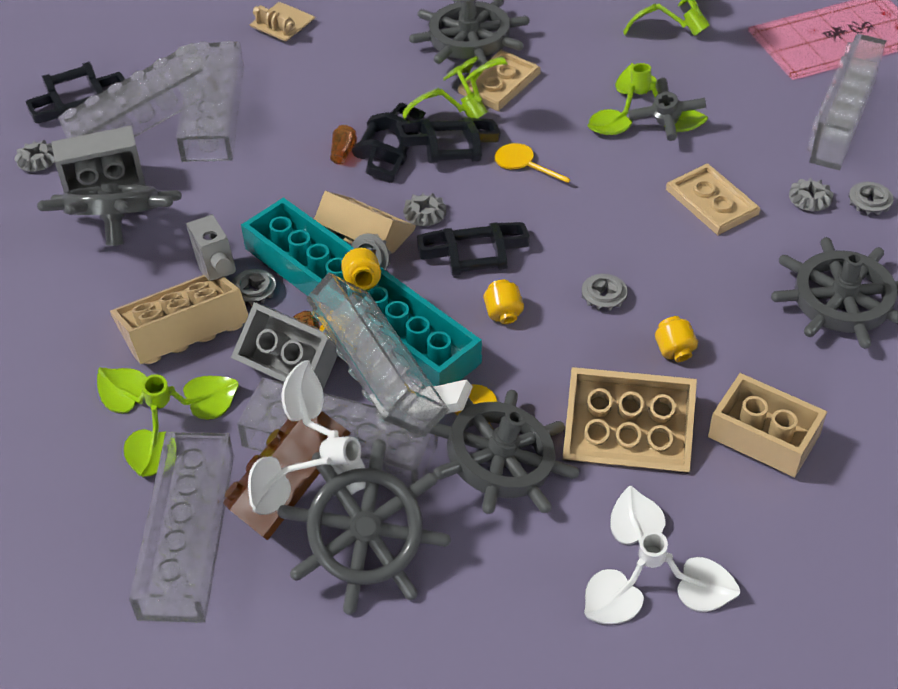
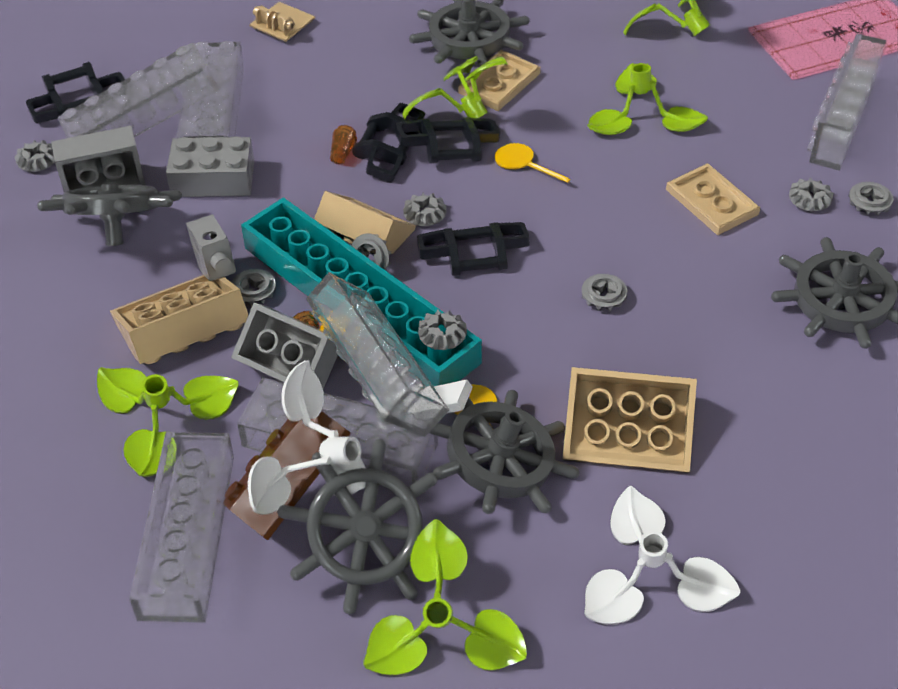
(211, 166): none -> light grey brick
(361, 268): yellow head -> none
(396, 645): none -> lime plant
(433, 336): none -> light grey gear
(503, 301): yellow head -> none
(667, 109): dark grey bar -> none
(676, 339): yellow head -> none
(767, 424): tan brick -> none

